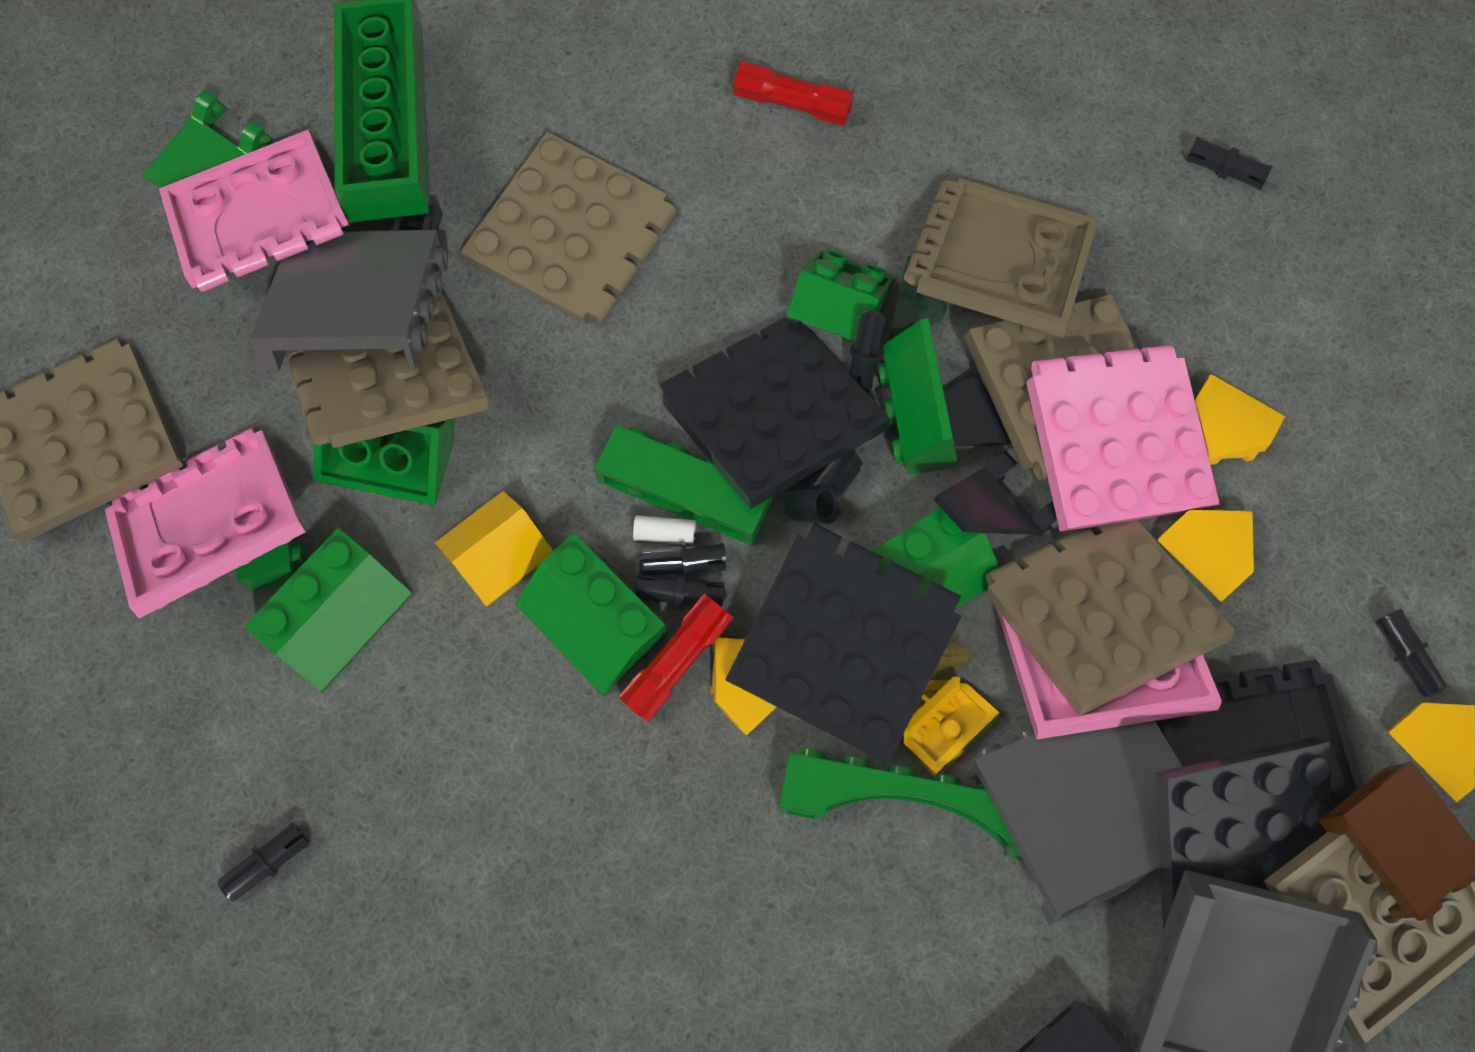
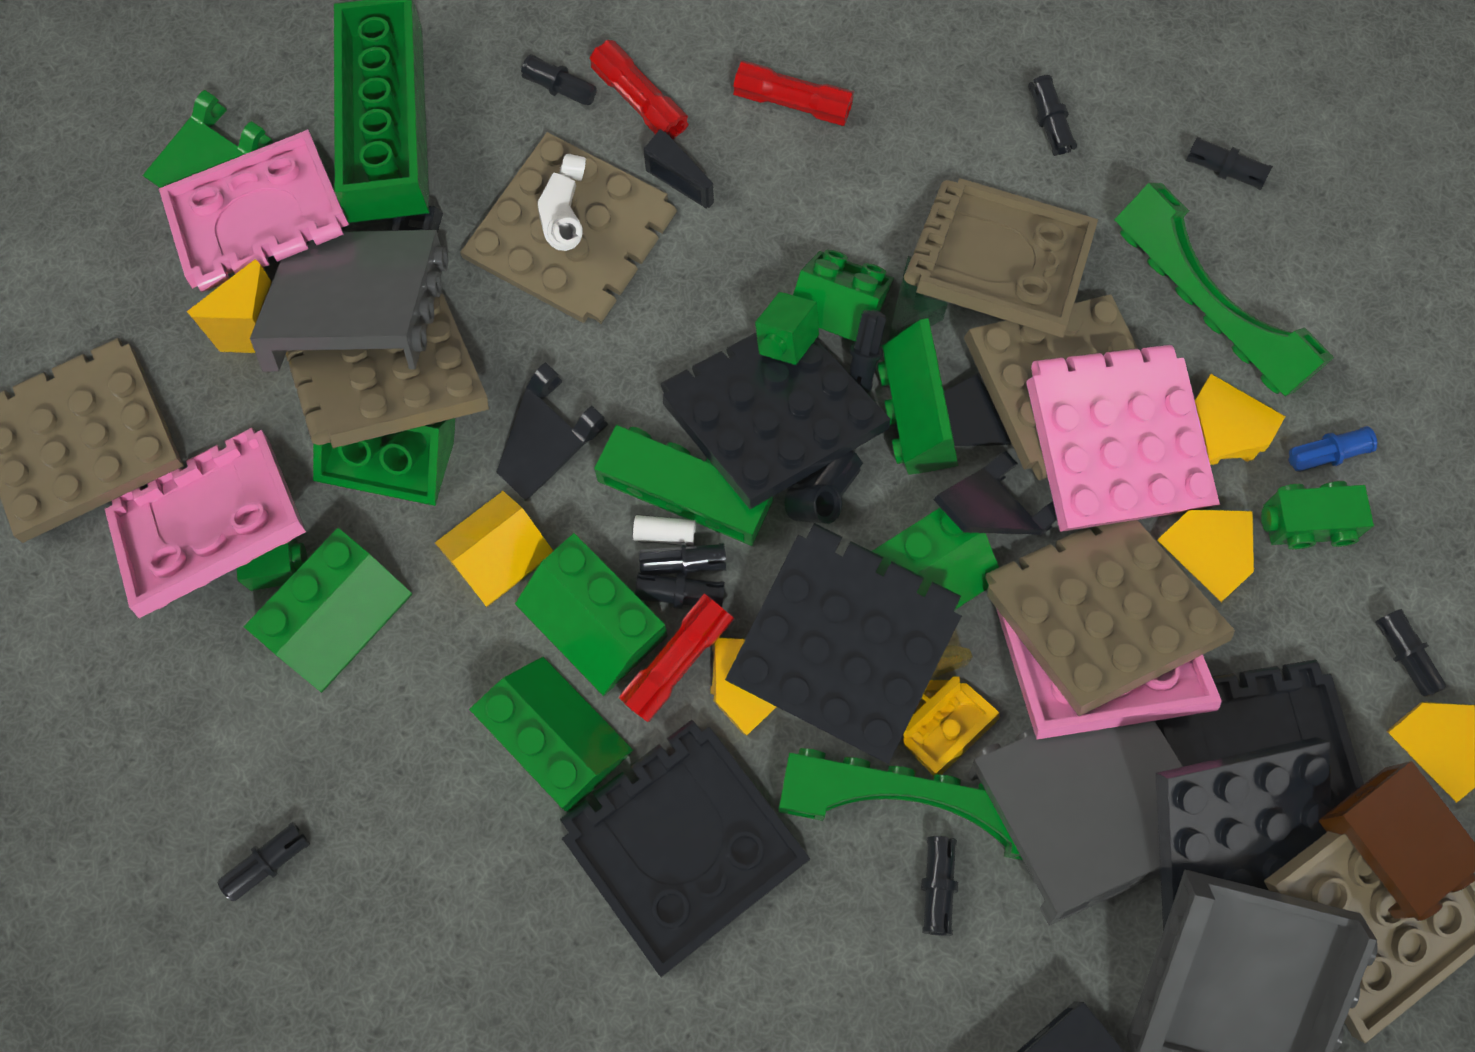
(233, 308): none -> yellow slope
(541, 438): none -> black flag
(551, 732): none -> green slope
(554, 205): none -> white arm
(558, 80): none -> black axle
(619, 71): none -> red axle
(674, 167): none -> black slope
(681, 846): none -> black hinge
(787, 328): none -> green brick
(939, 886): none -> black pin
(1052, 115): none -> black pin
(1158, 226): none -> green arch
(1317, 515): none -> green brick
(1333, 449): none -> blue axle

